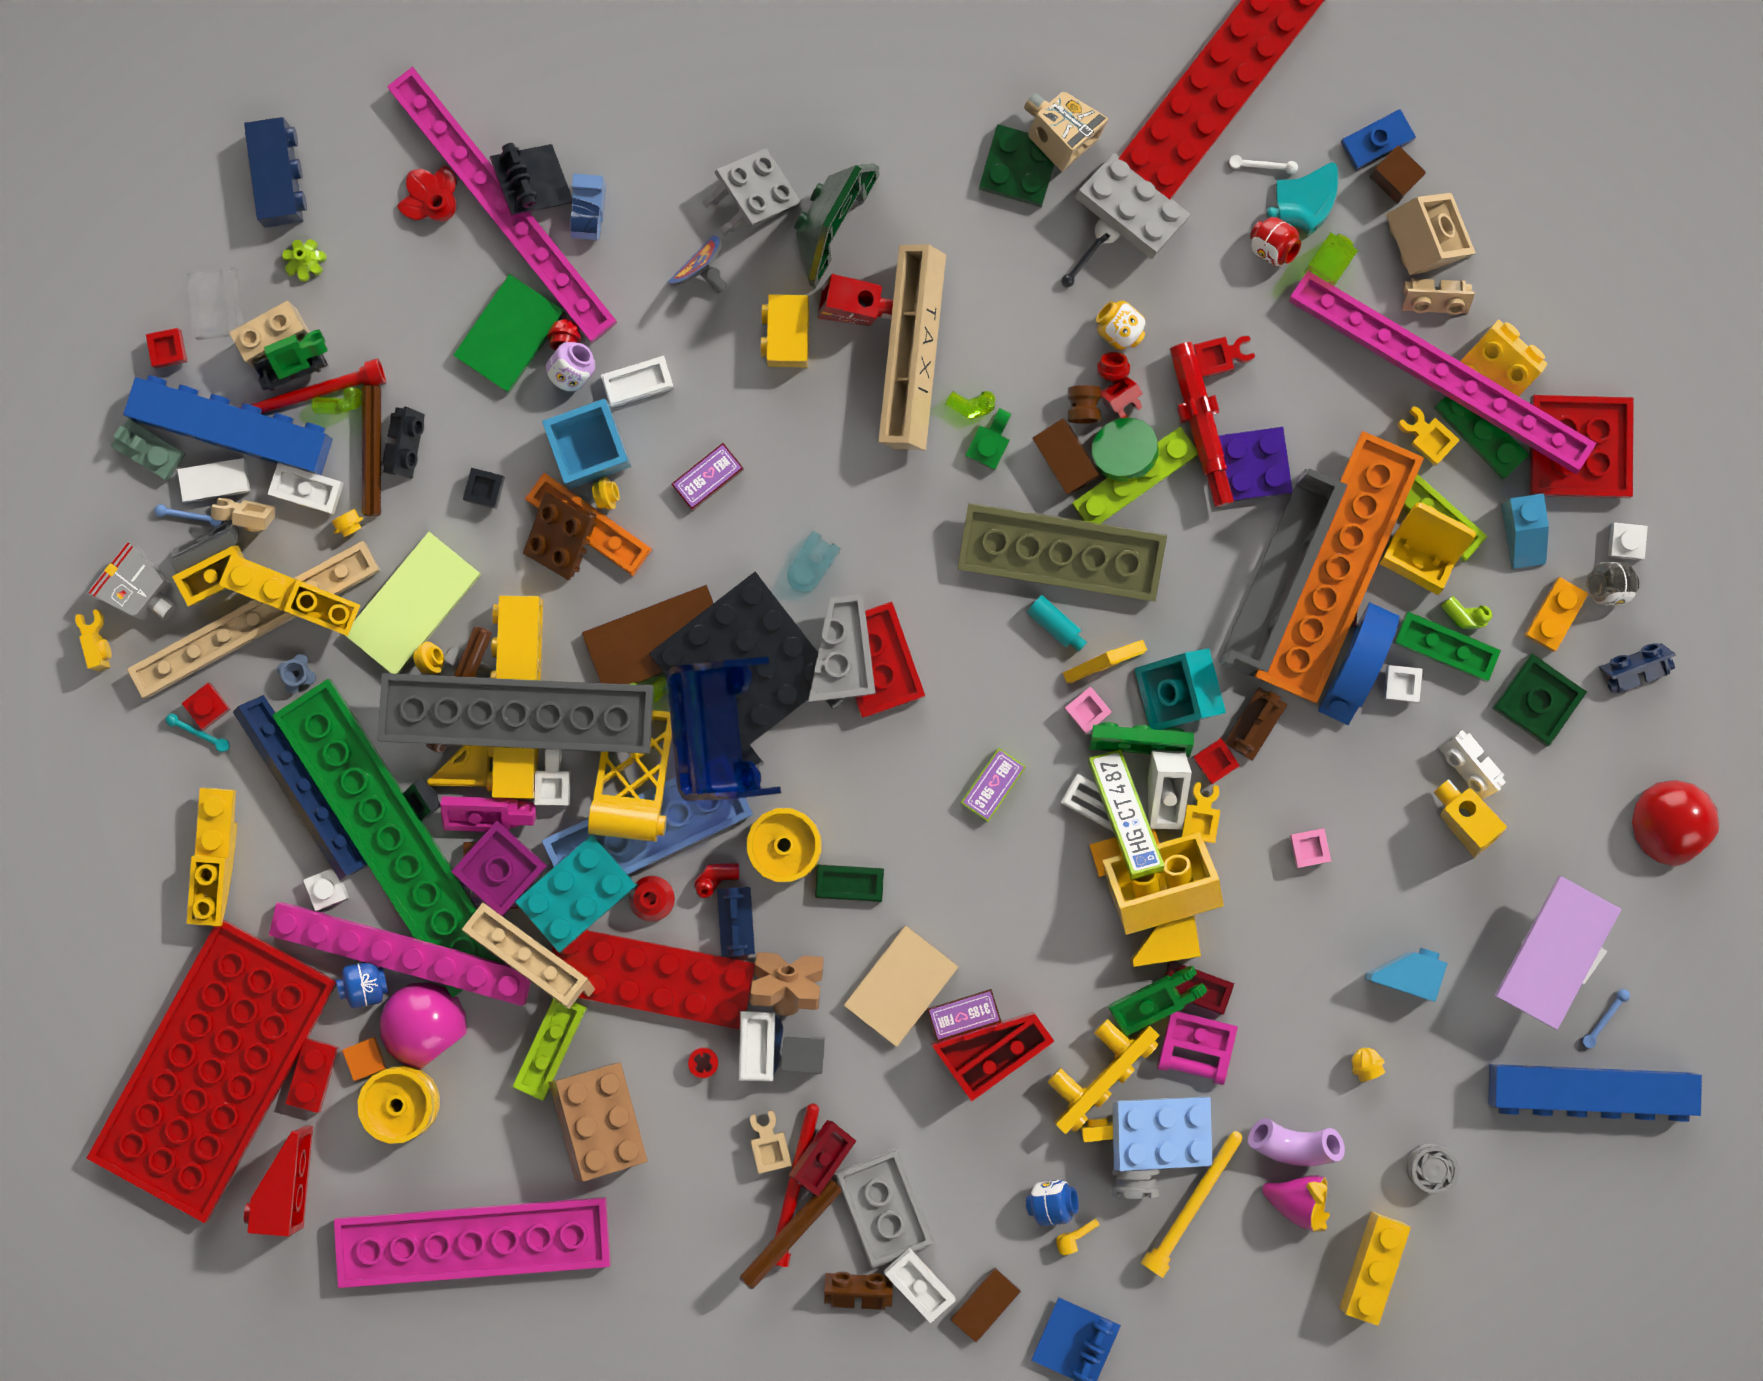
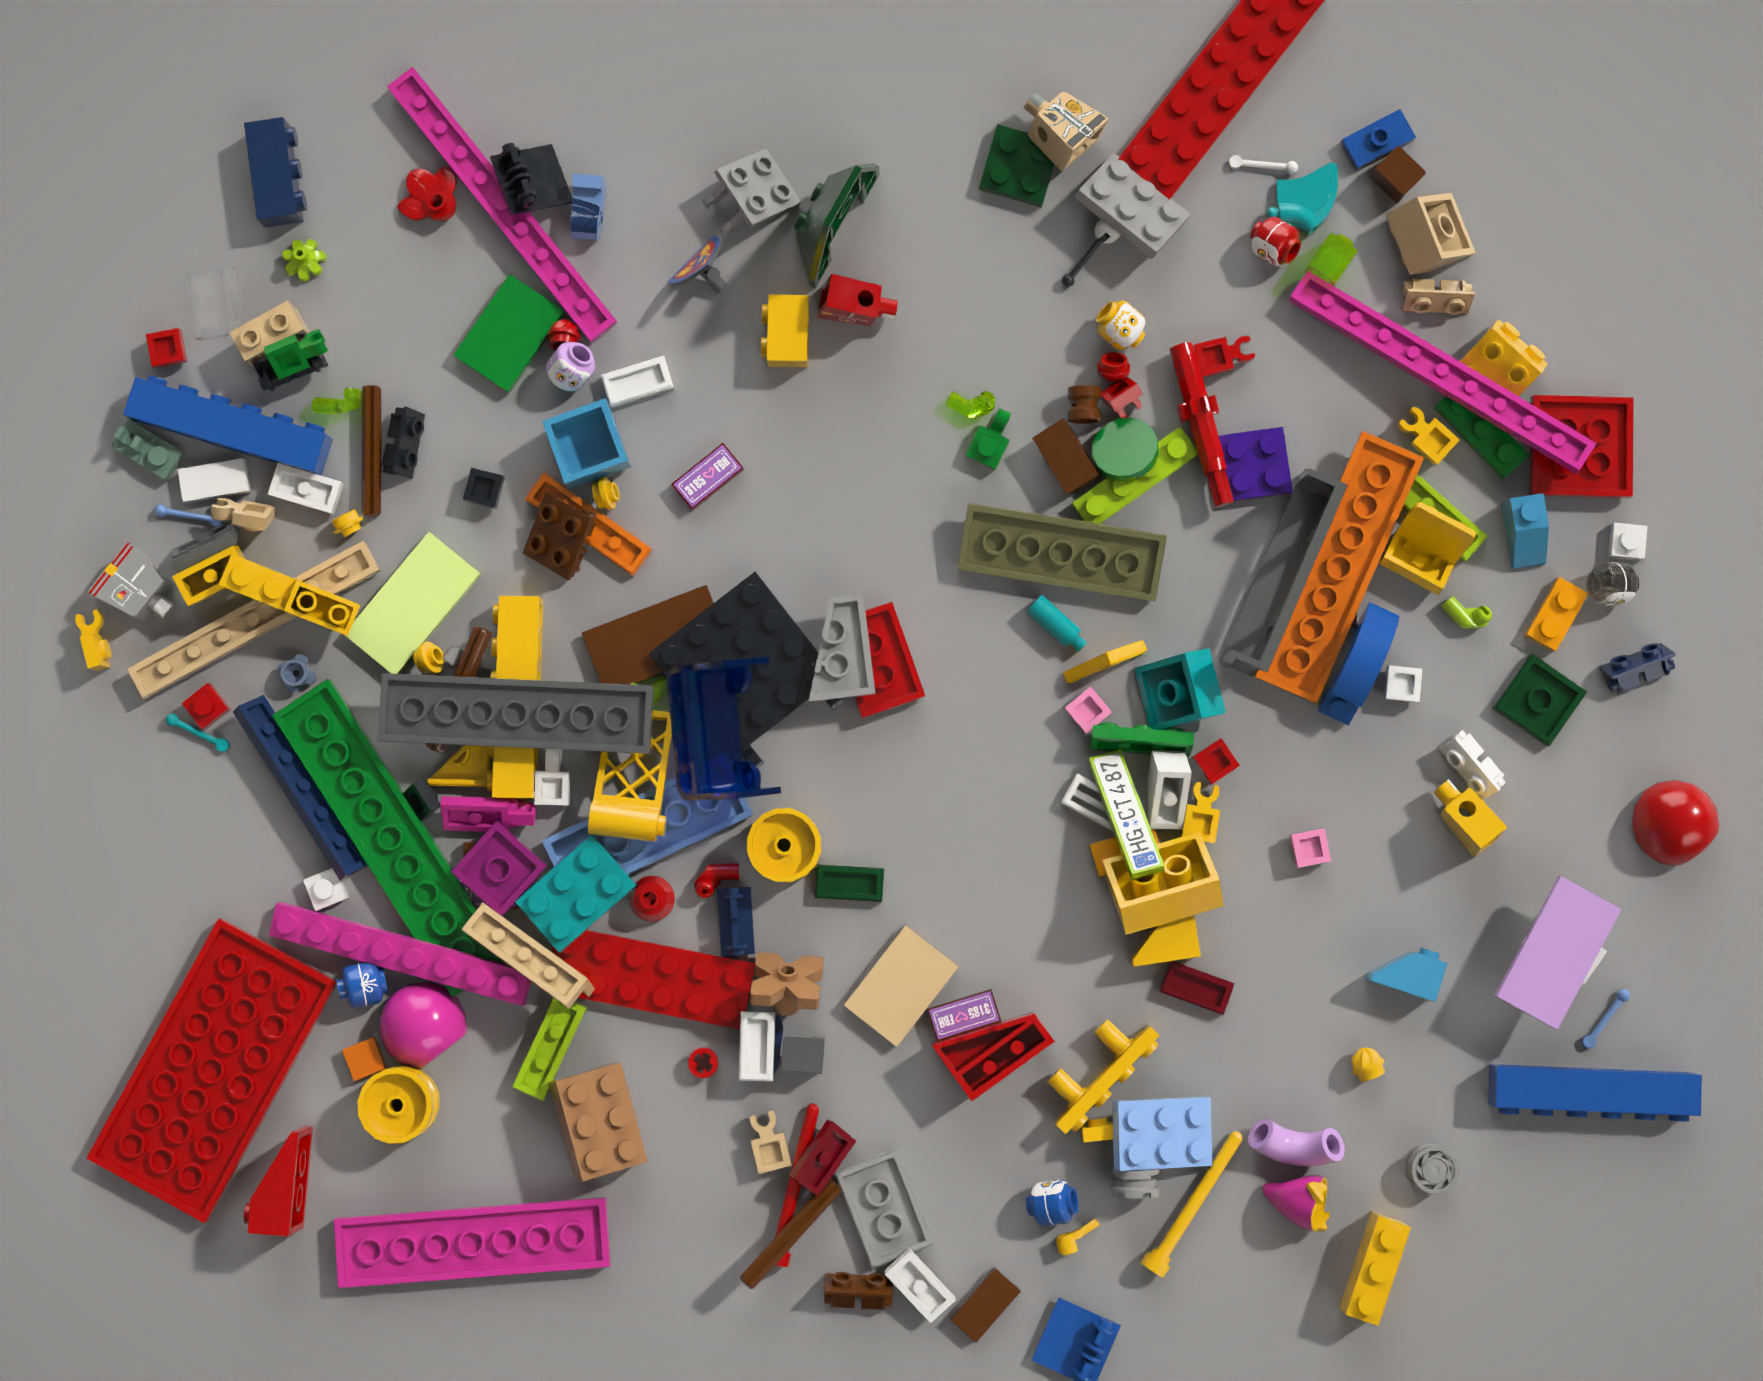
(213, 857): yellow slope -> none
(312, 1075): red plate -> none
(369, 374): red piece -> none
(804, 573): clear light blue plate -> none
(912, 347): tan brick -> none
(993, 784): medium lavender tile -> none
(1155, 1001): green hinge -> none
(1201, 1036): dark pink plate -> none
(1256, 723): reddish brown hinge -> none
(1447, 646): green plate -> none

